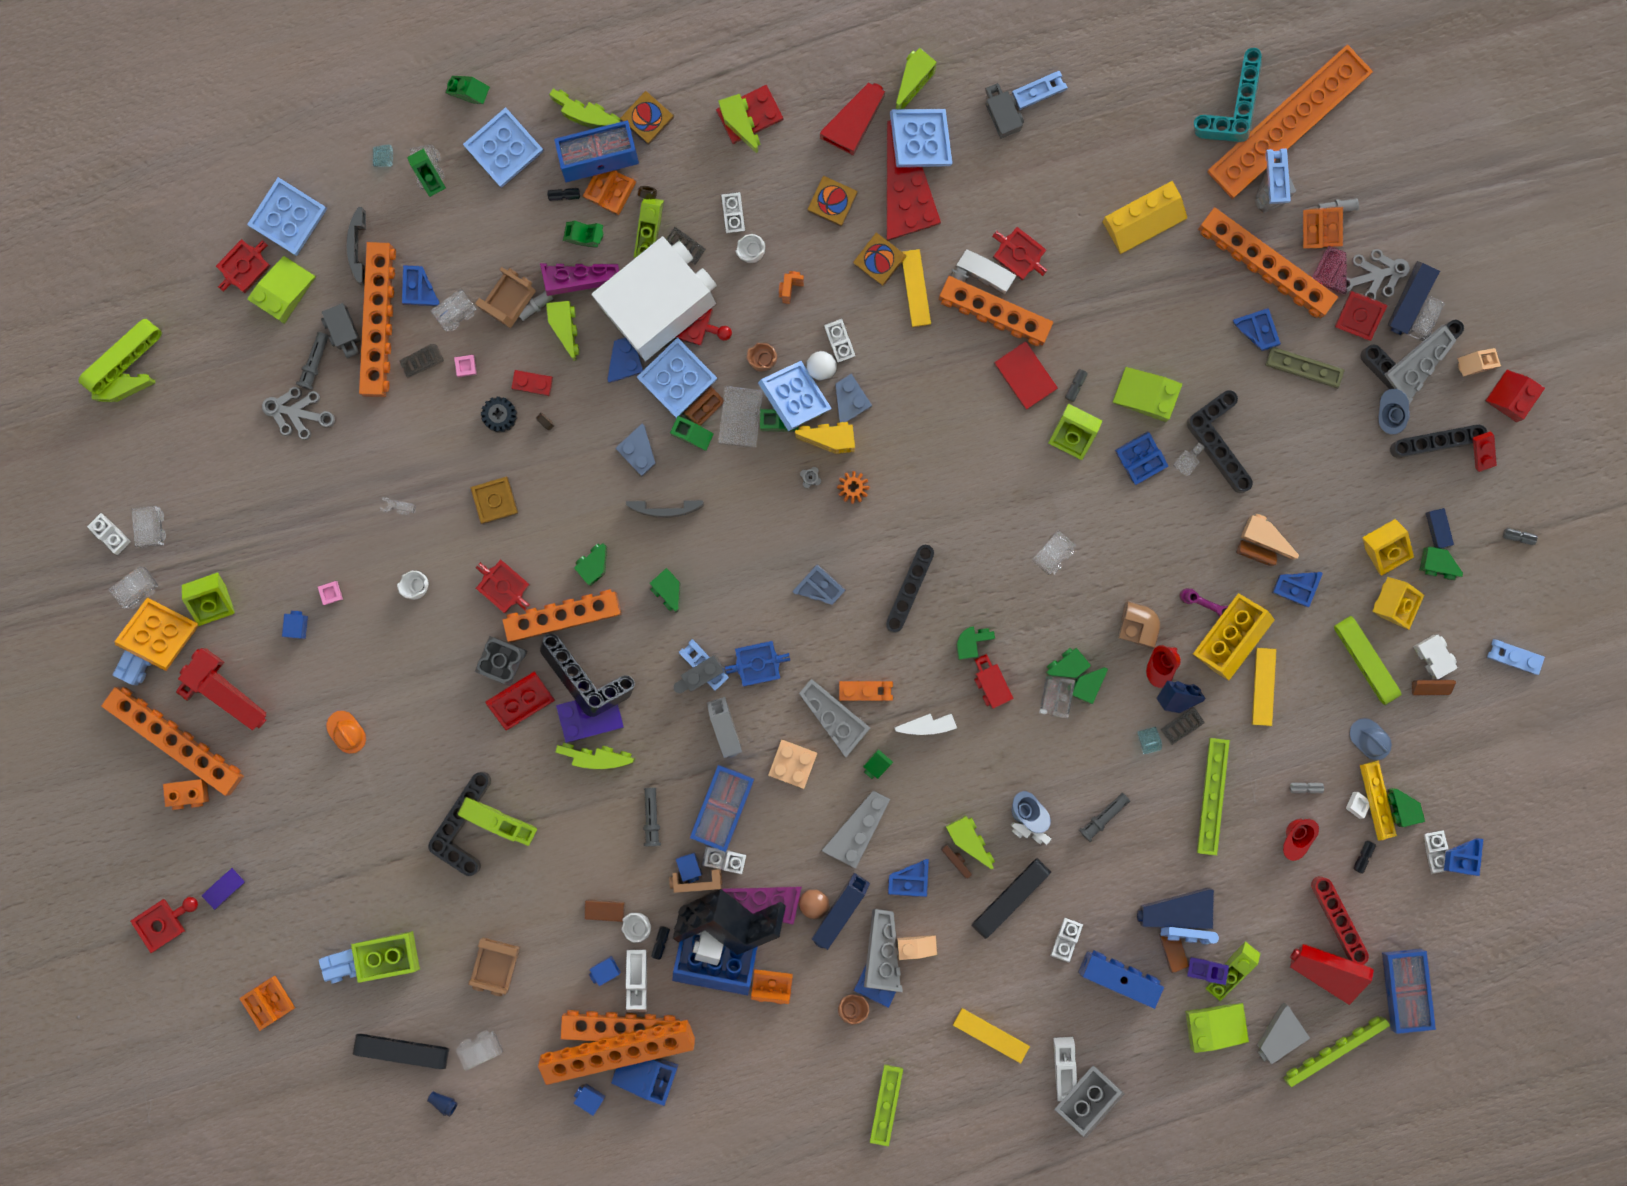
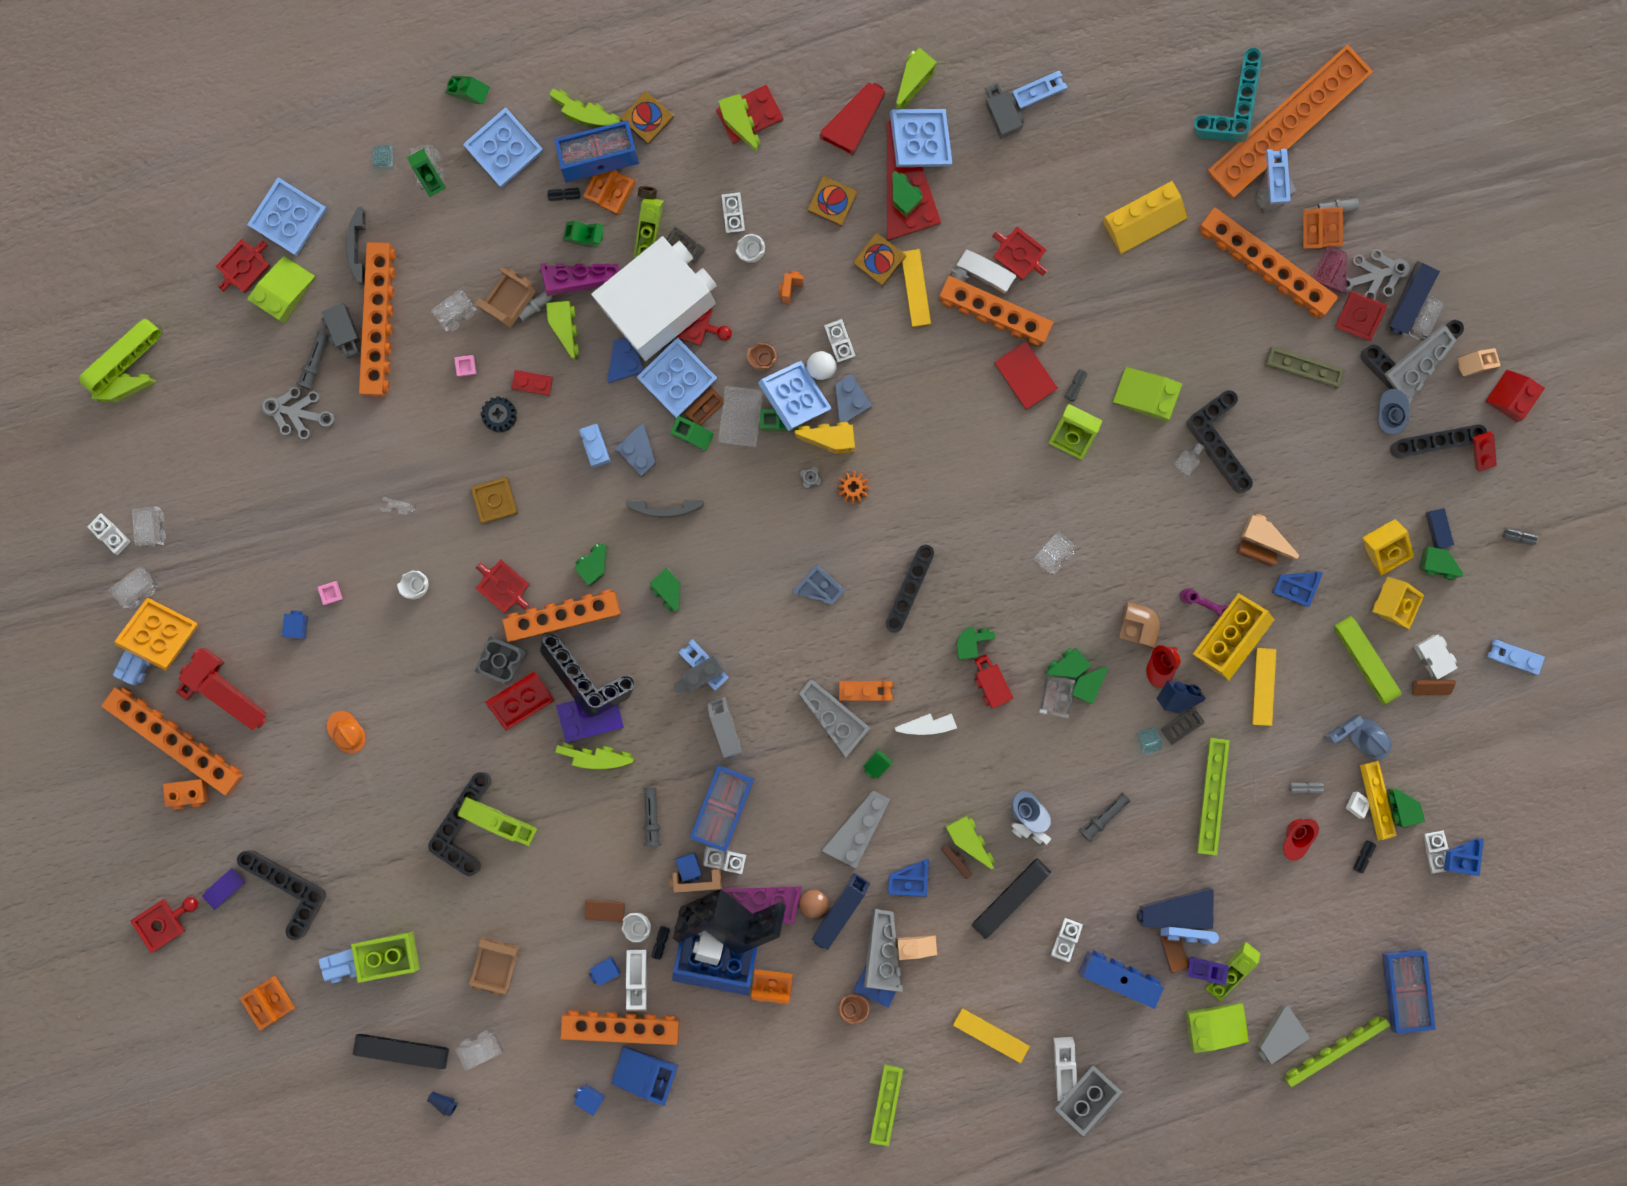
(207, 599): lime slope -> none
(288, 887): none -> black beam
(417, 287): blue wing -> none
(433, 348): clear smoke slope -> none
(545, 421): dark brown tile -> none
(595, 445): none -> light blue brick
(616, 1052): orange brick -> none
(757, 663): blue plate -> none
(792, 764): light nougat plate -> none
(904, 195): none -> green slope
(1141, 458): blue slope -> none
(1259, 329): blue wing -> none
(1332, 914): red beam -> none
(1333, 973): red slope -> none
(1344, 729): none -> sand blue wing

